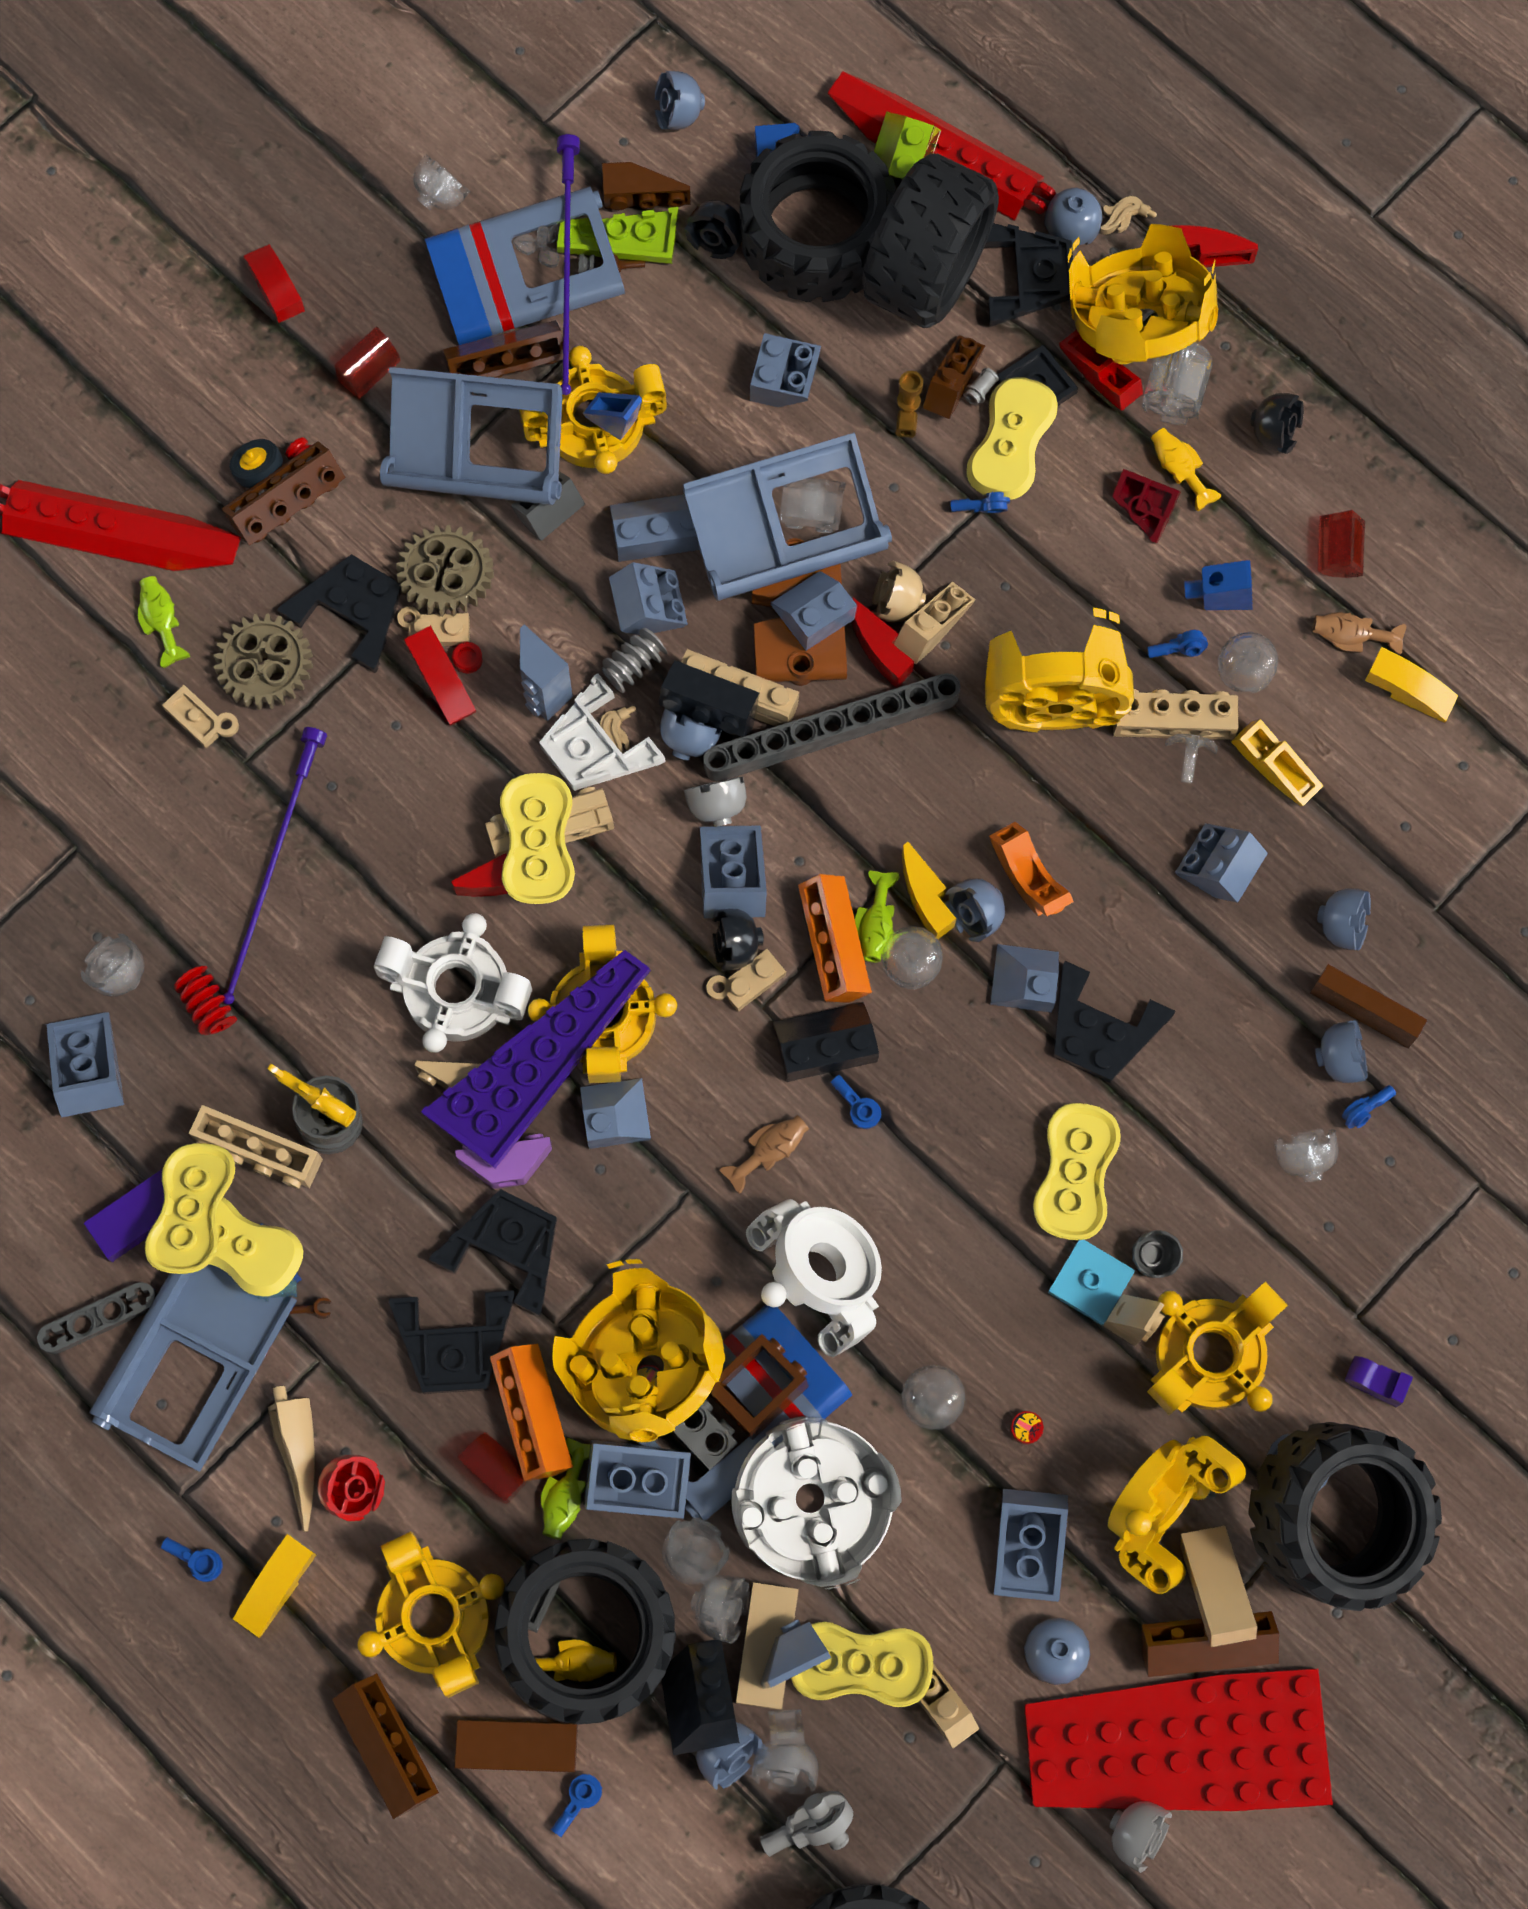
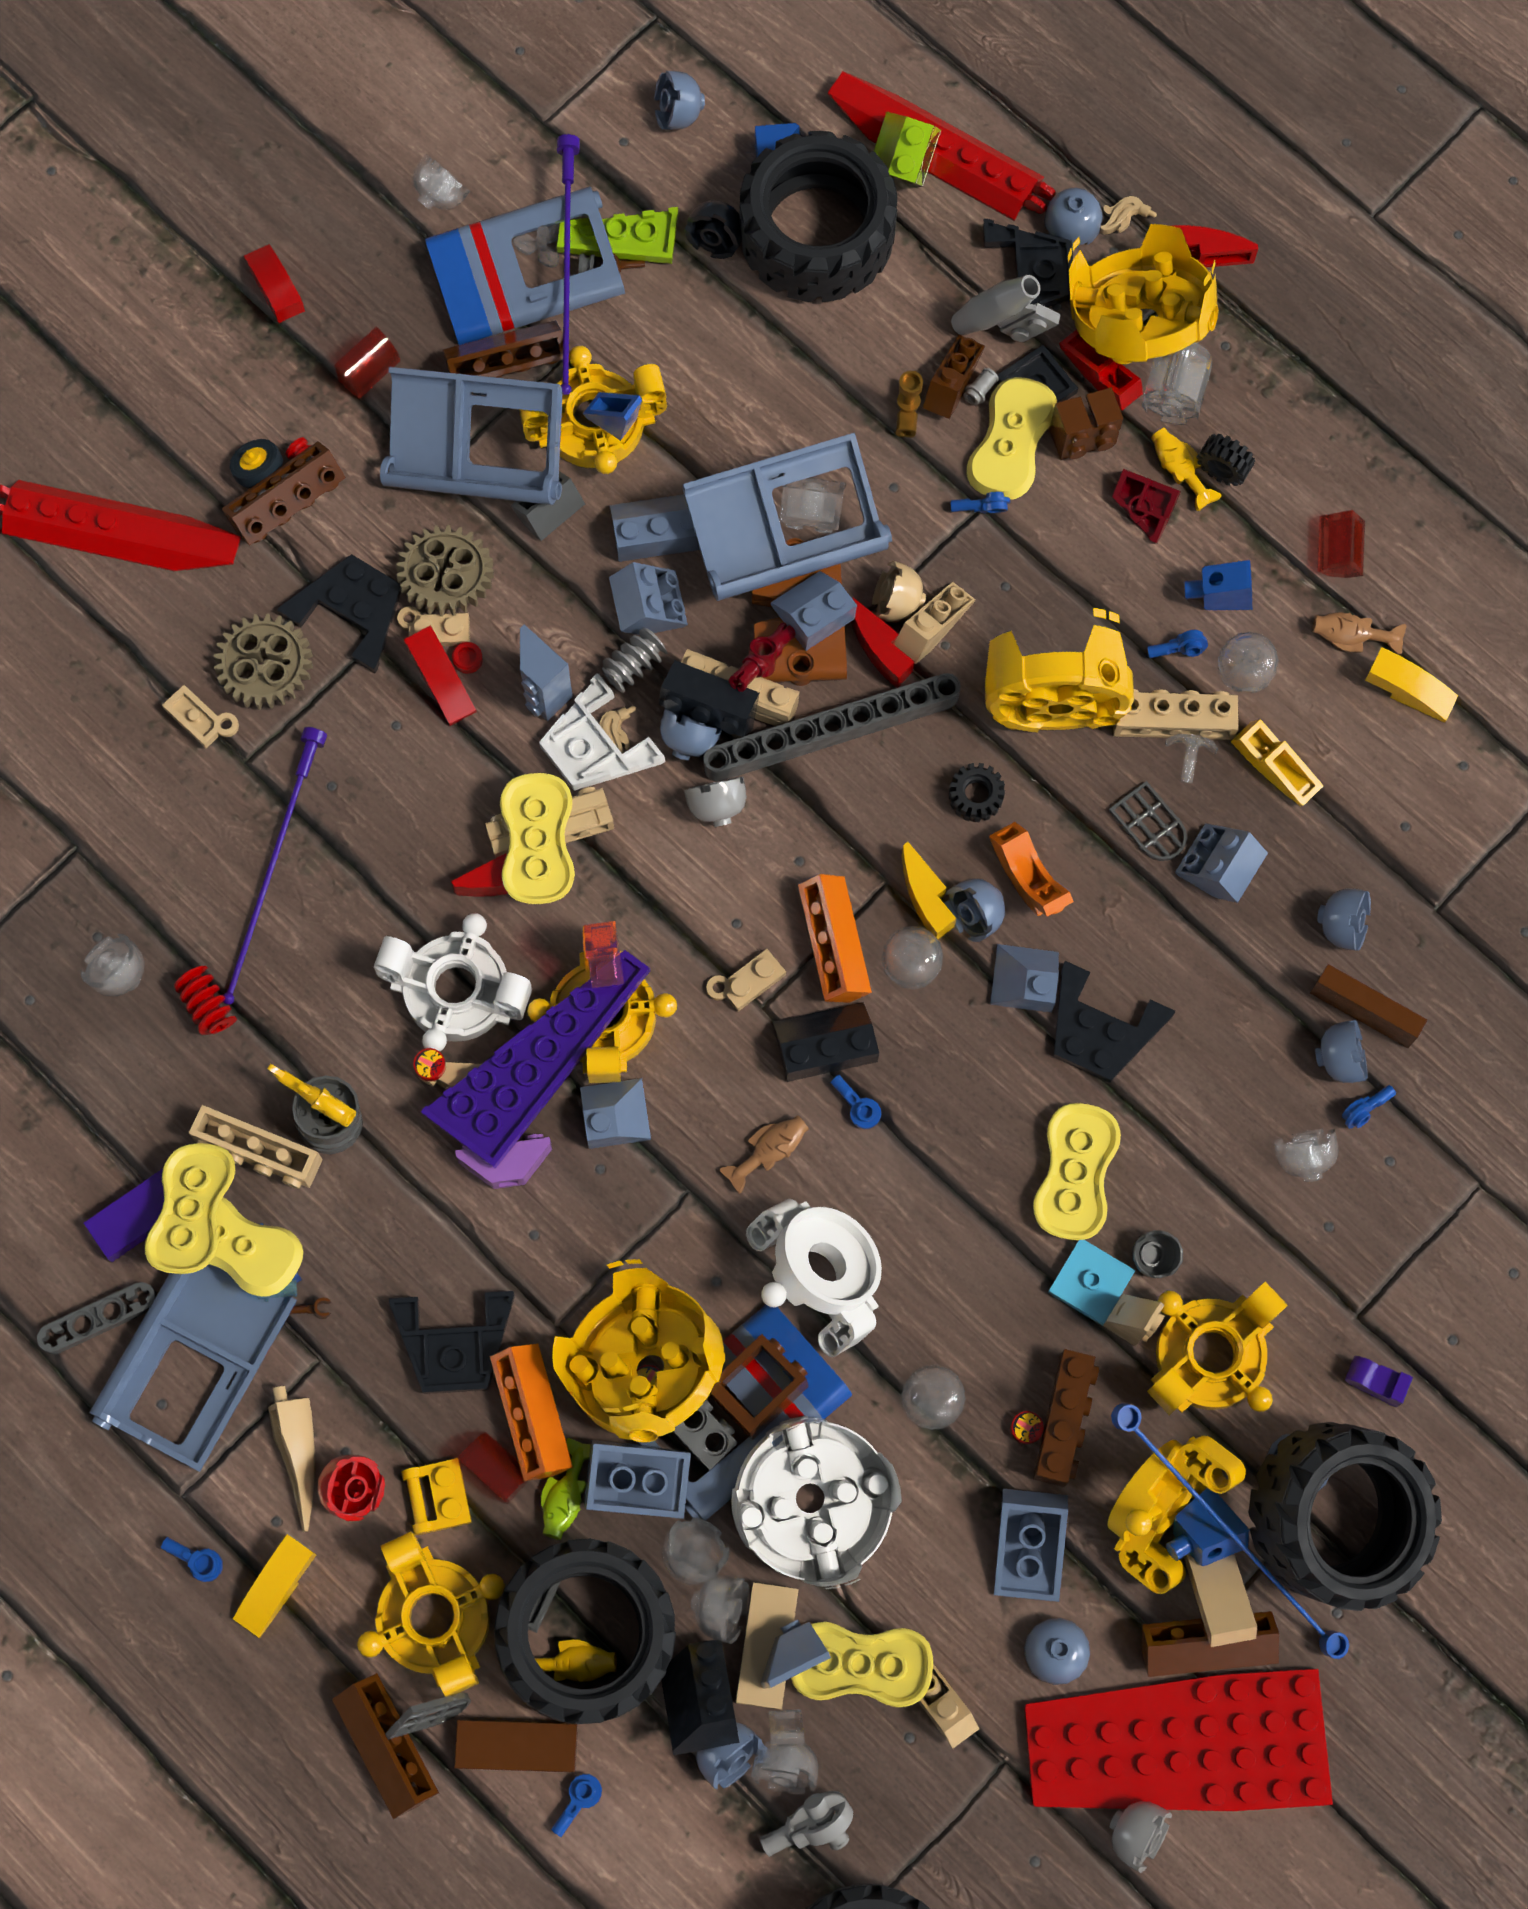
(84, 1065): sand blue slope -> none
(157, 614): lime animal -> none
(419, 1712): none -> dark grey window
(429, 1064): none -> tile
(447, 1493): none -> yellow plate
(513, 1234): black wing -> none
(603, 954): none -> clear pink slope
(636, 186): reddish brown slope -> none
(733, 870): sand blue slope -> none
(735, 939): black cylinder -> none
(762, 657): none -> dark red pin
(783, 371): sand blue slope -> none
(876, 923): lime animal -> none
(929, 240): black tyre -> none
(976, 775): none -> black tyre
(1009, 308): none -> light grey plate
(1064, 1418): none -> reddish brown brick
(1077, 432): none -> reddish brown piece
(1128, 1418): none -> blue piece
(1150, 811): none -> dark grey window
(1202, 1535): none -> blue torso
(1225, 459): none -> black tyre
(1276, 421): black cylinder -> none

